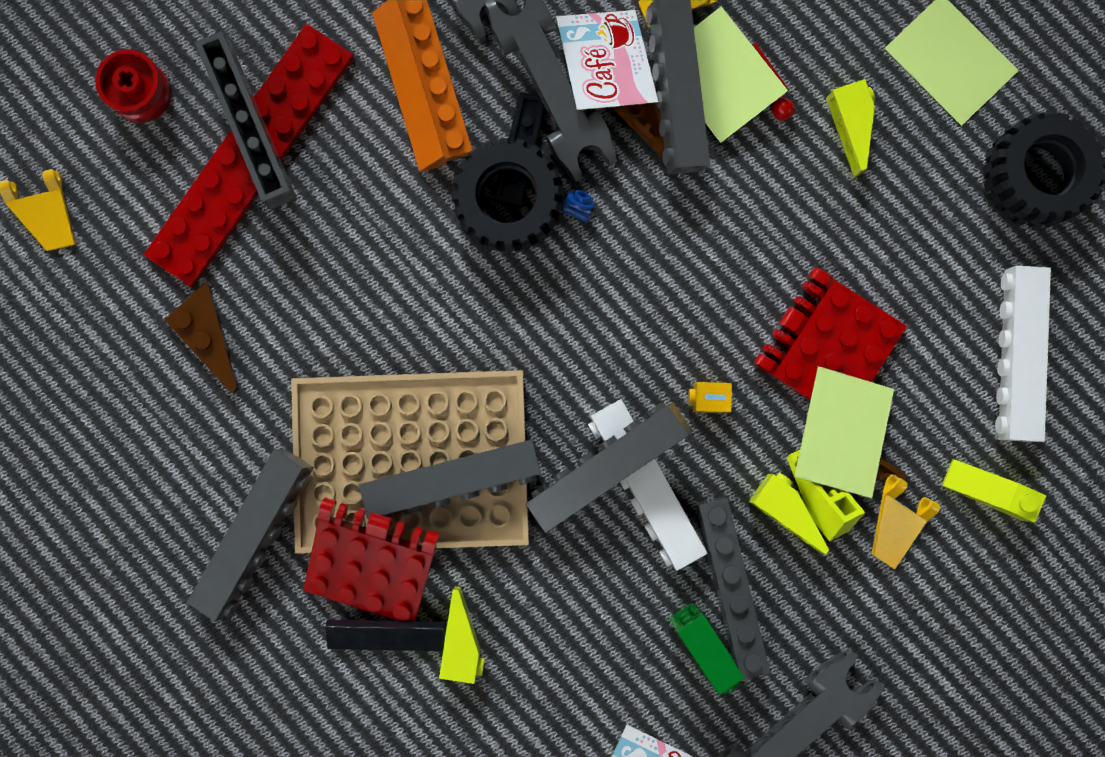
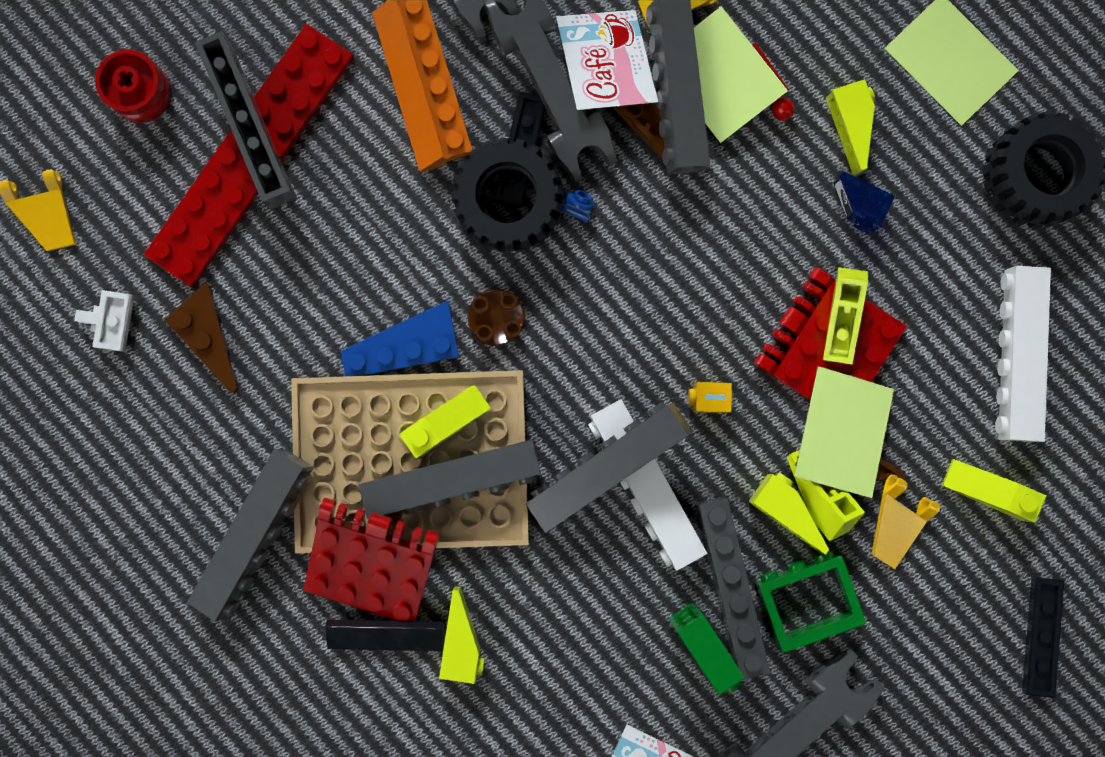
(109, 320): none -> white hinge
(411, 343): none -> blue wing
(444, 422): none -> neon yellow slope
(496, 317): none -> reddish brown dish
(818, 630): none -> green window
(845, 315): none -> neon yellow slope
(862, 202): none -> clear blue slope
(1043, 637): none -> black tile

